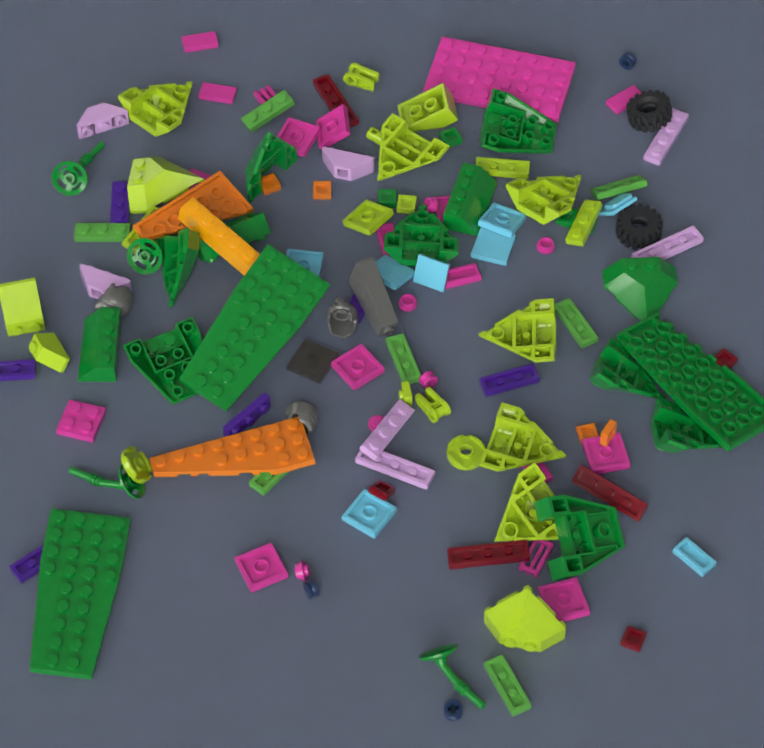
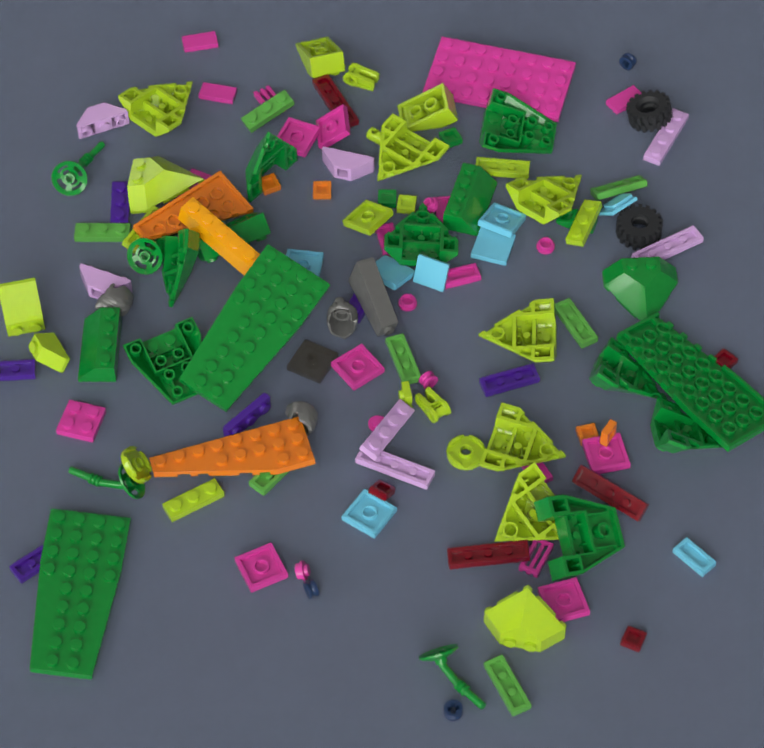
(193, 500): none -> lime plate
(321, 57): none -> lime slope

